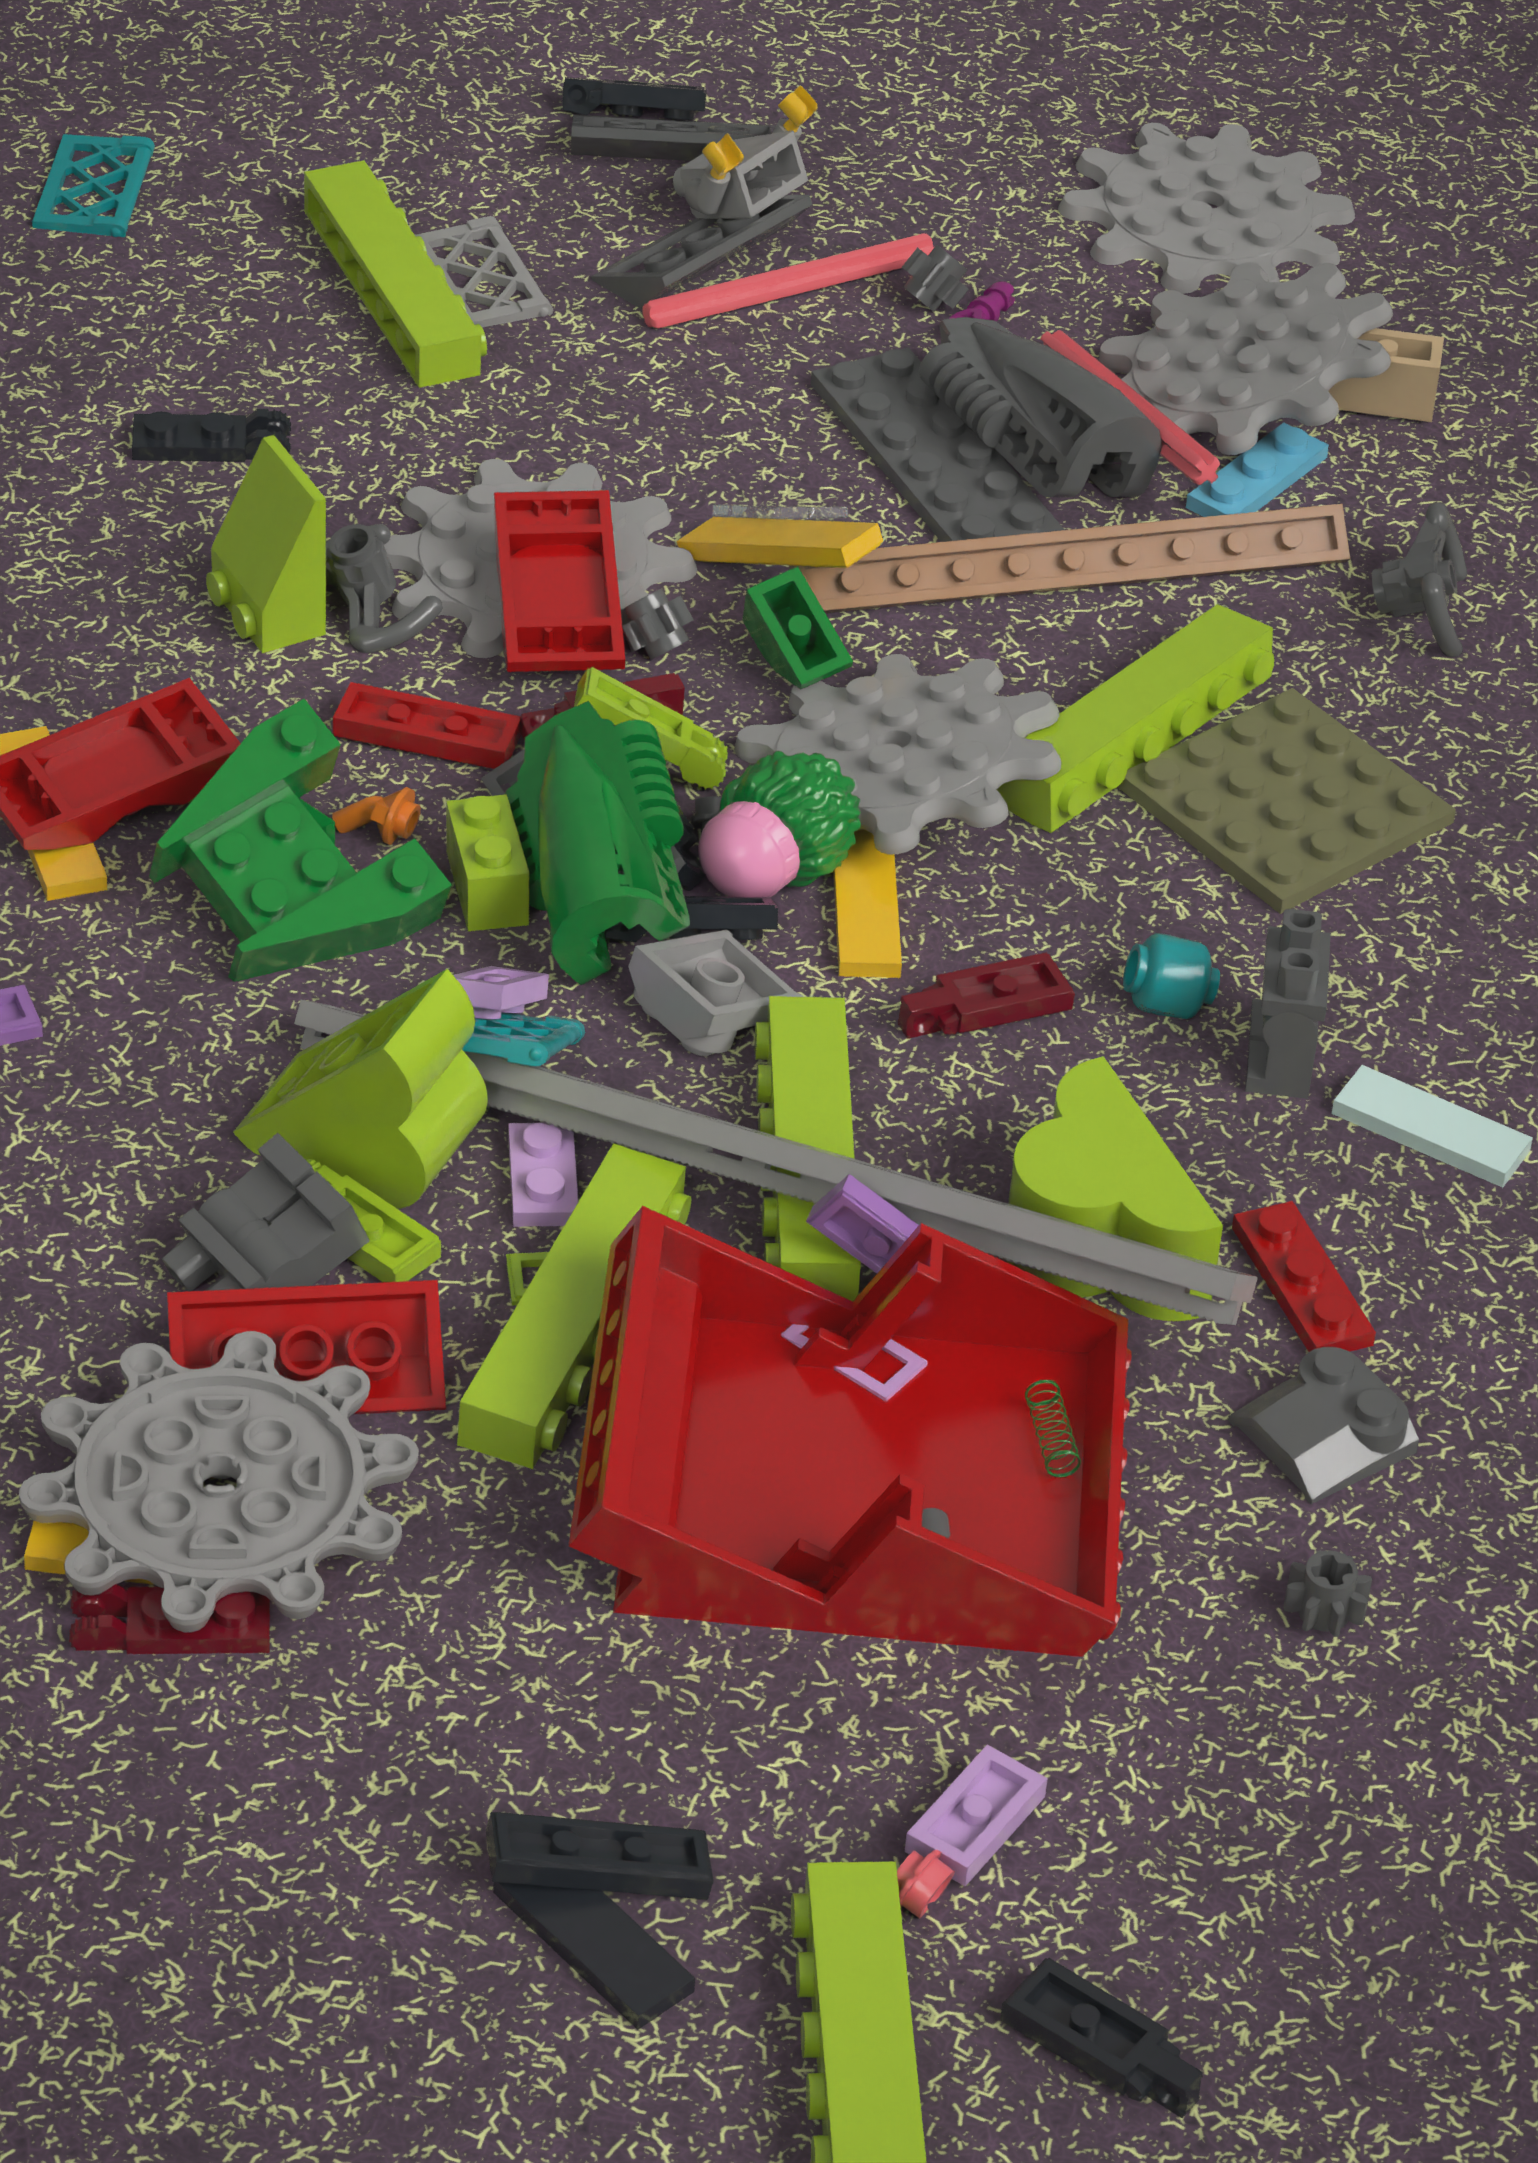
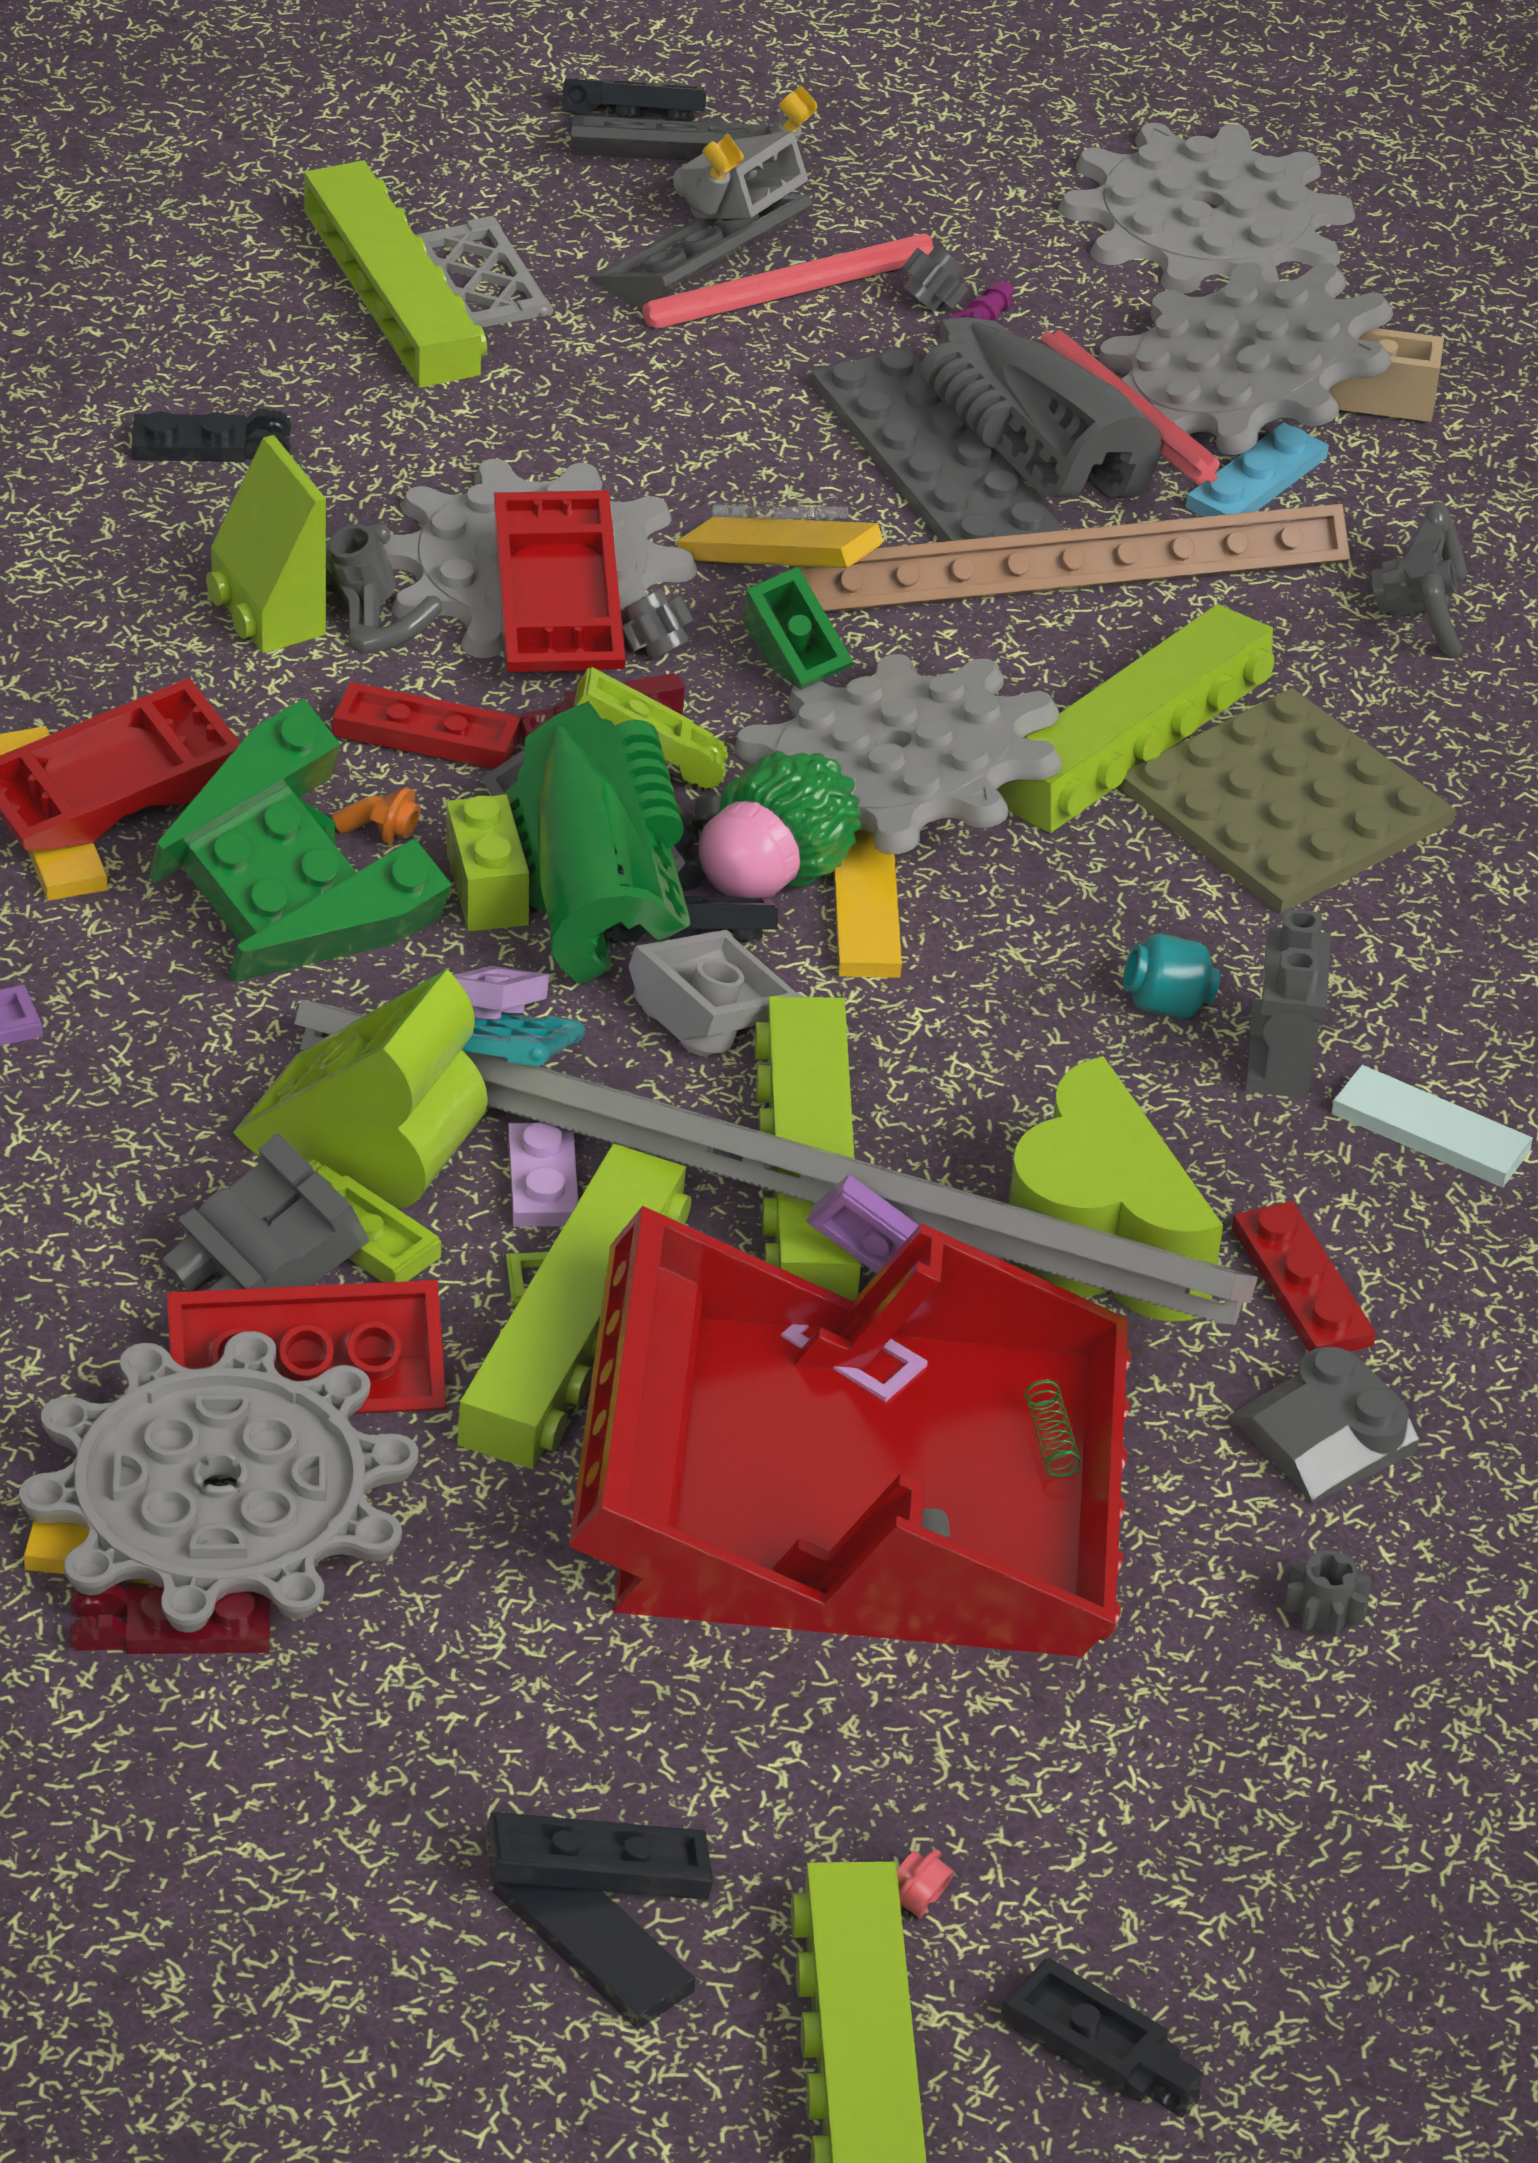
(87, 219): teal window -> none
(977, 1813): lavender plate -> none
(987, 997): dark red hinge -> none

